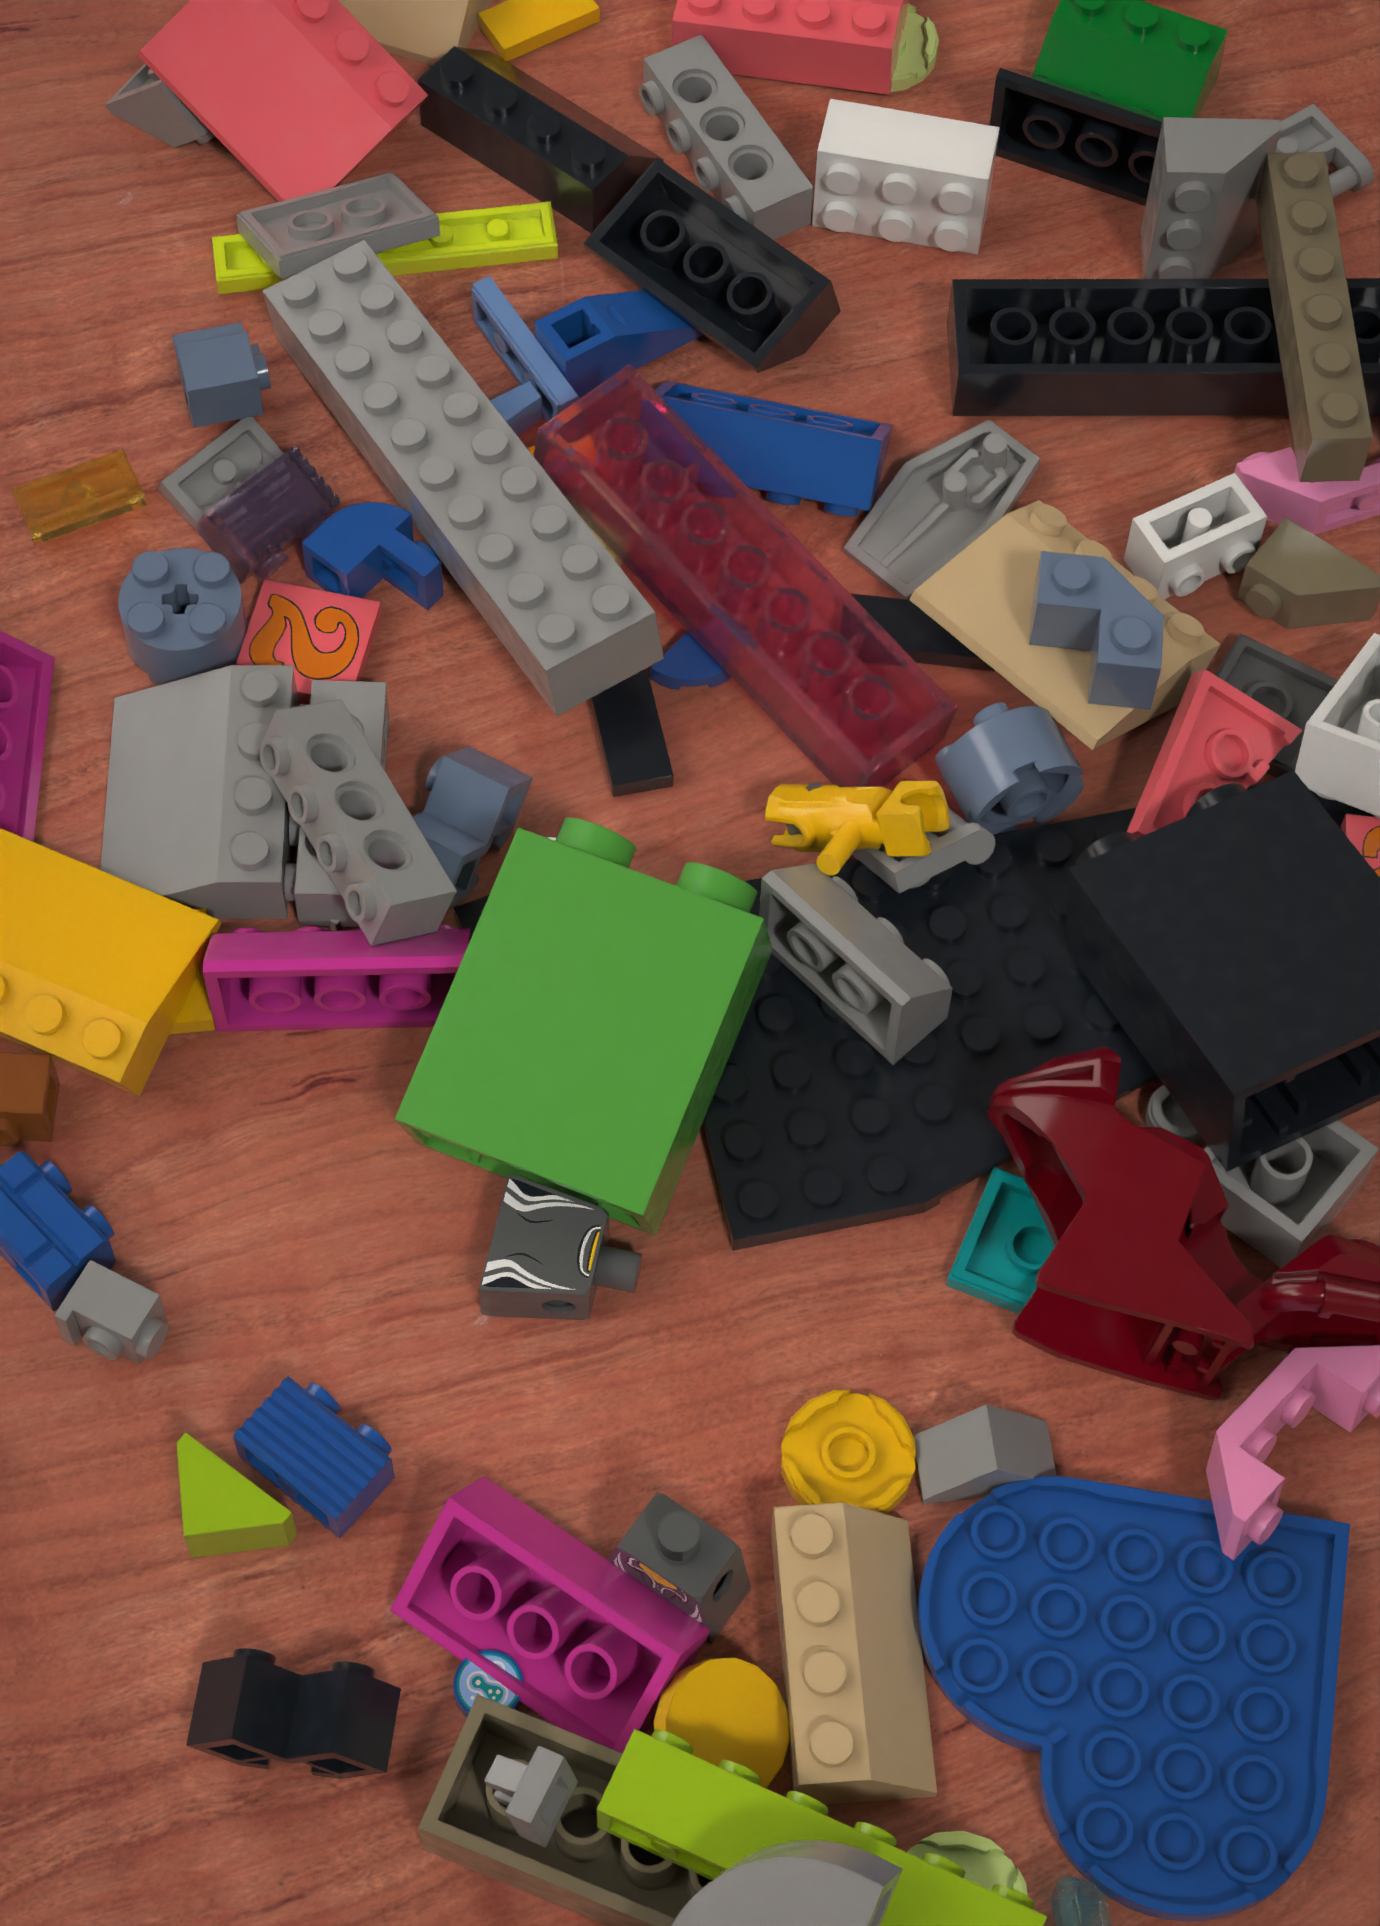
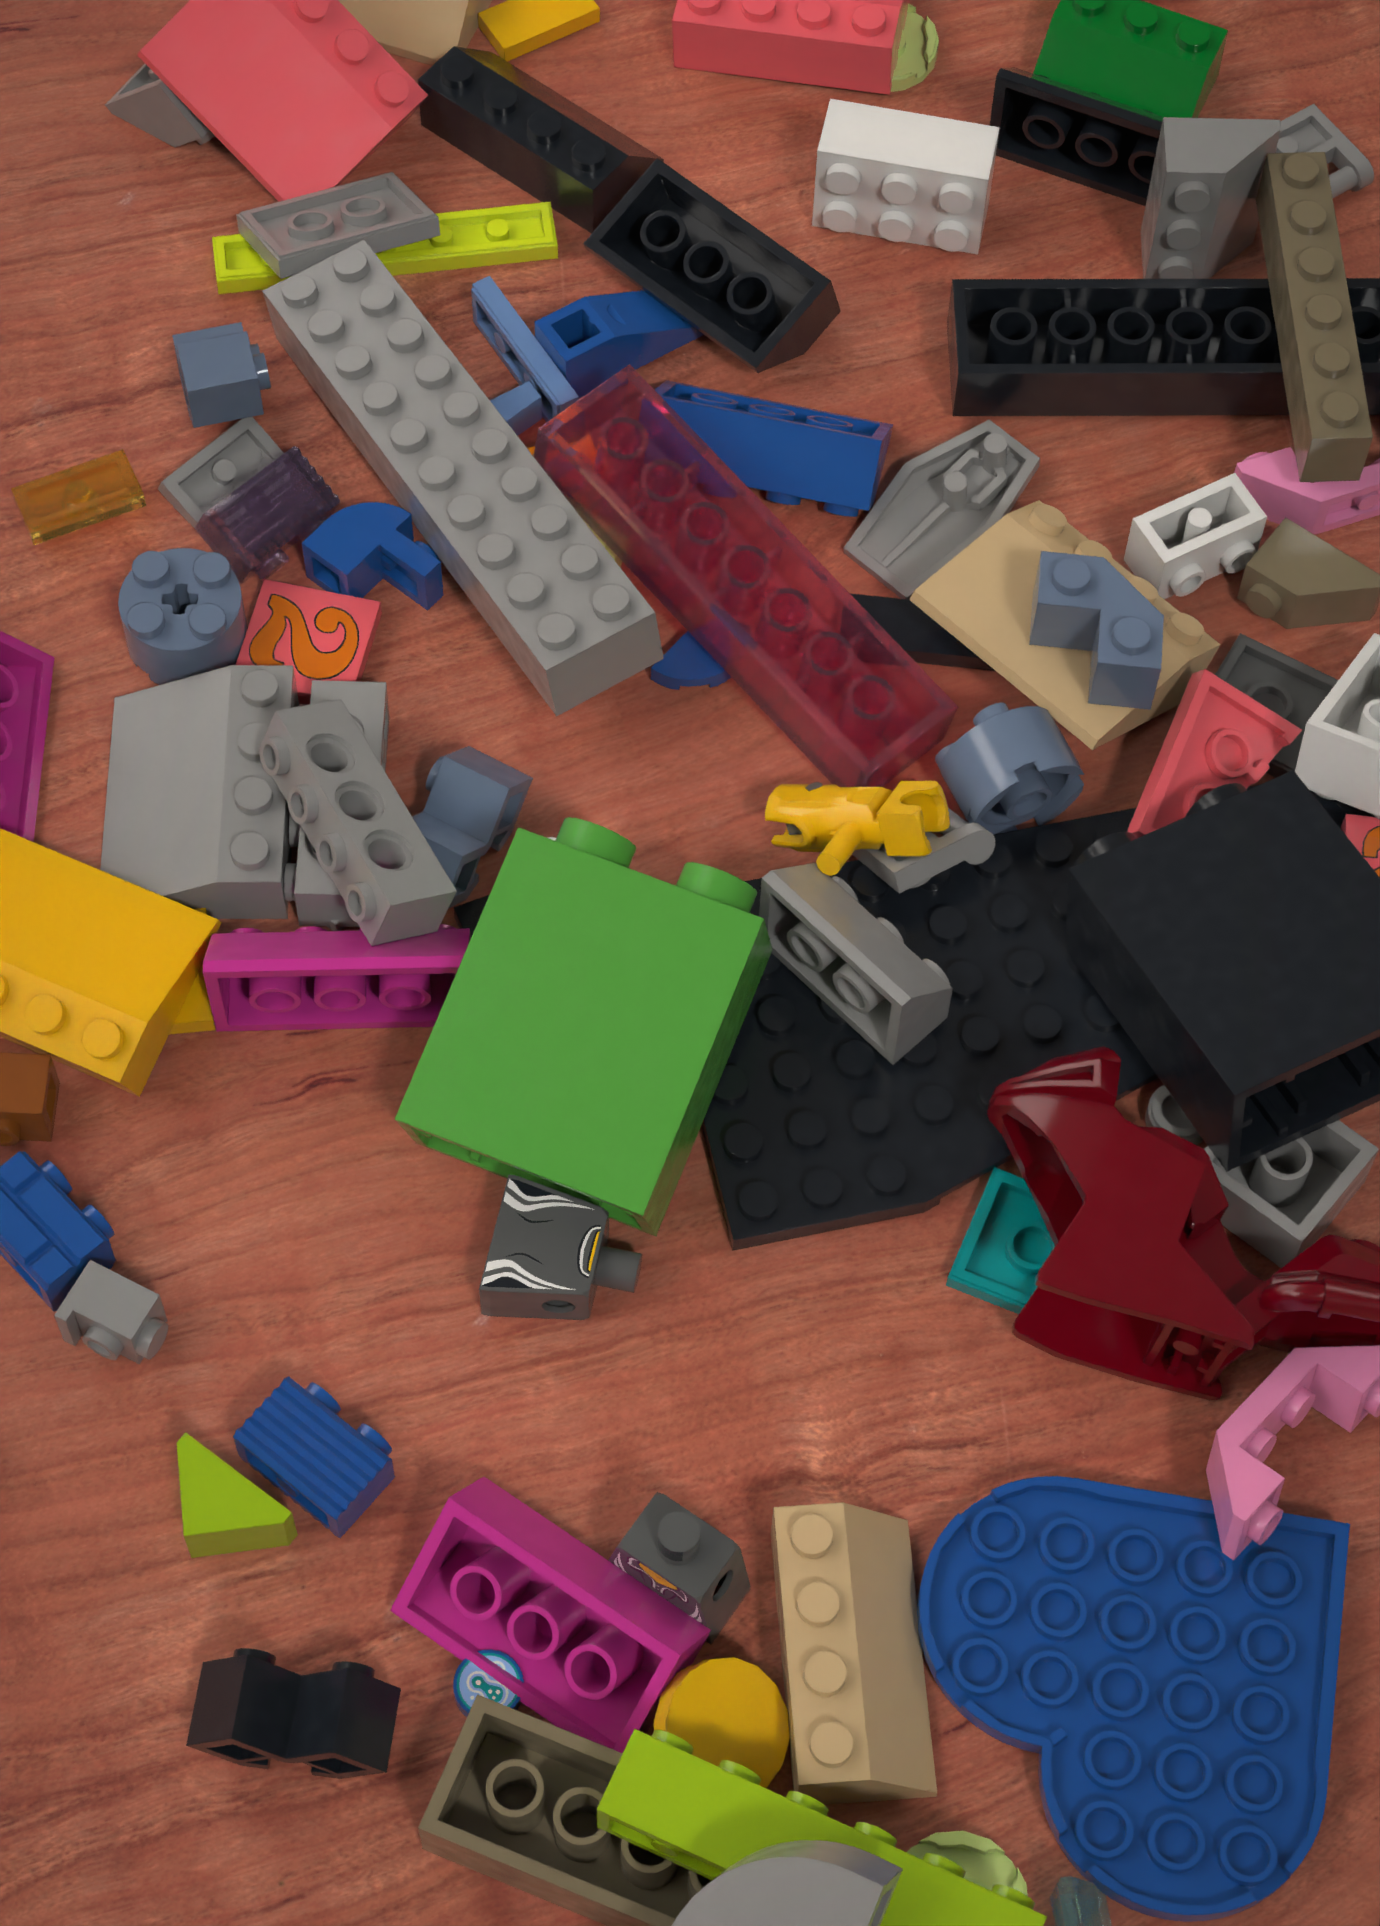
(533, 1792): light grey tile -> none
(632, 737): black tile -> none
(725, 138): light grey brick -> none
(848, 1452): yellow tile -> none
(981, 1453): light grey slope -> none

